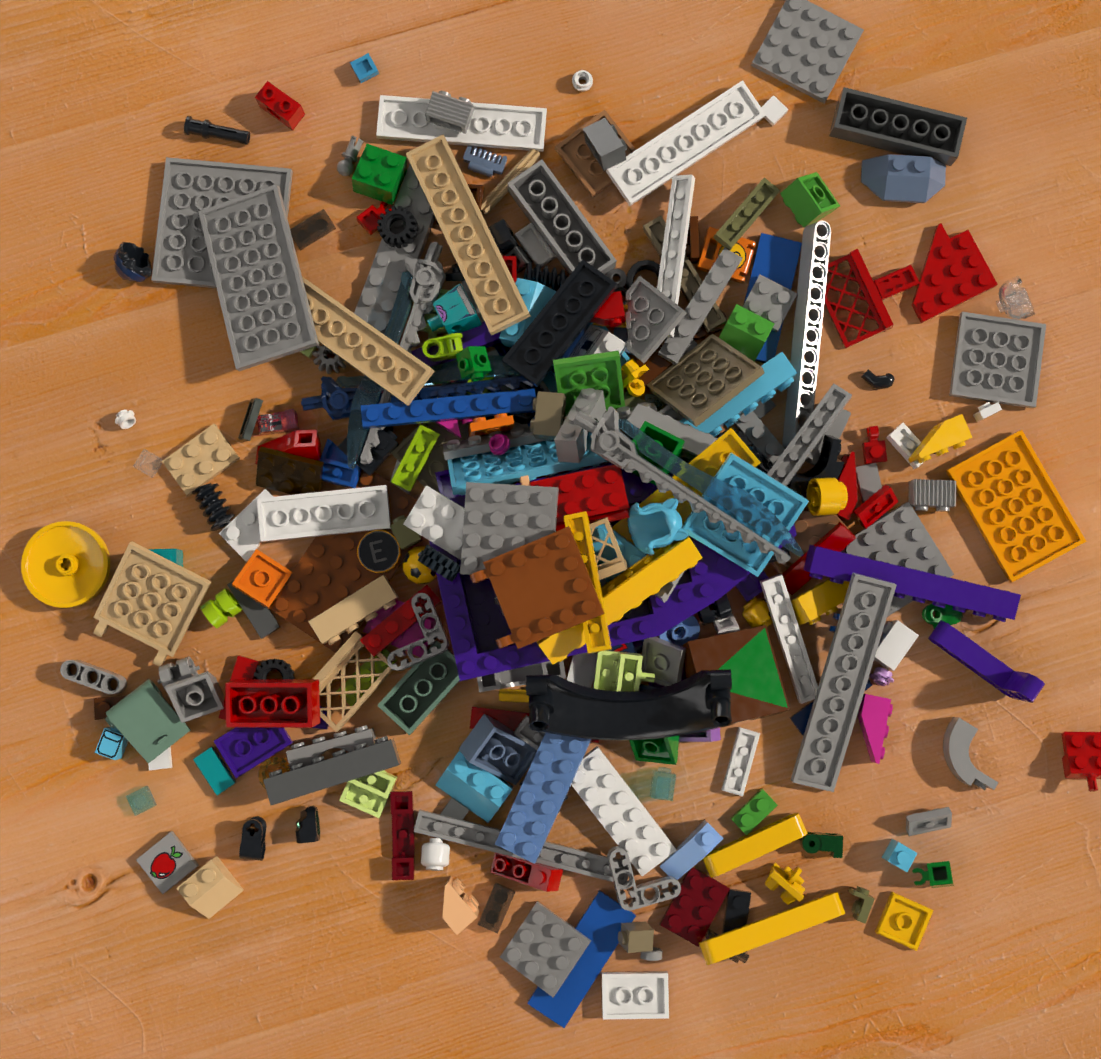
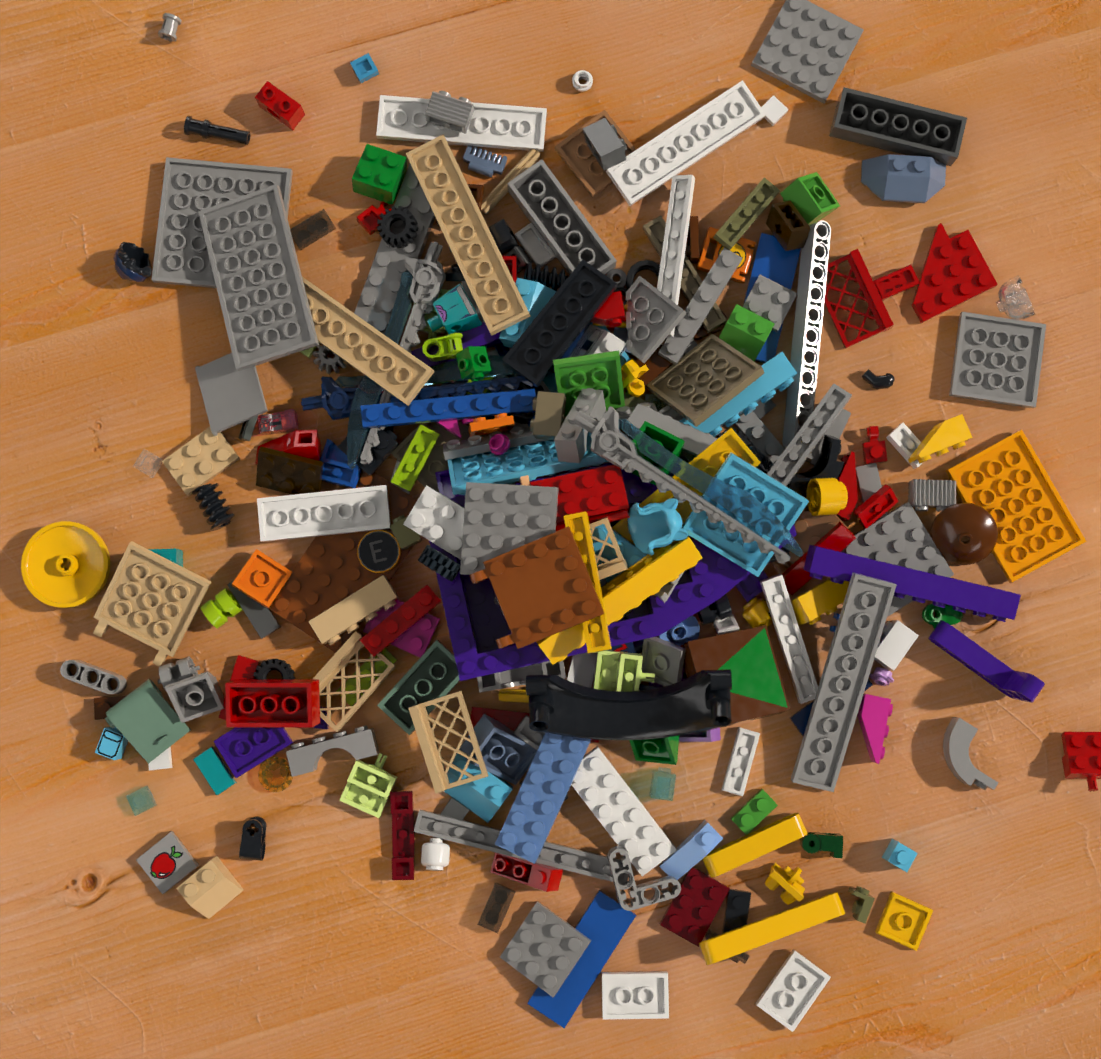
(125, 419): white plate -> none
(169, 27): none -> light grey bush
(229, 393): none -> light grey piece
(244, 531): white wing -> none
(308, 826): black rock -> none
(332, 771): dark grey brick -> none
(345, 166): light grey pin -> none
(415, 570): yellow piece -> none
(429, 634): light grey beam -> none
(429, 745): none -> tan fence
(458, 907): light nougat slope -> none
(636, 937): dark tan brick -> none
(655, 955): light grey tile -> none
(788, 225): none -> dark brown brick
(793, 990): none -> white plate
(928, 821): light grey plate -> none
(938, 874): green brick -> none
(961, 521): none -> reddish brown dish
(987, 410): white plate -> none

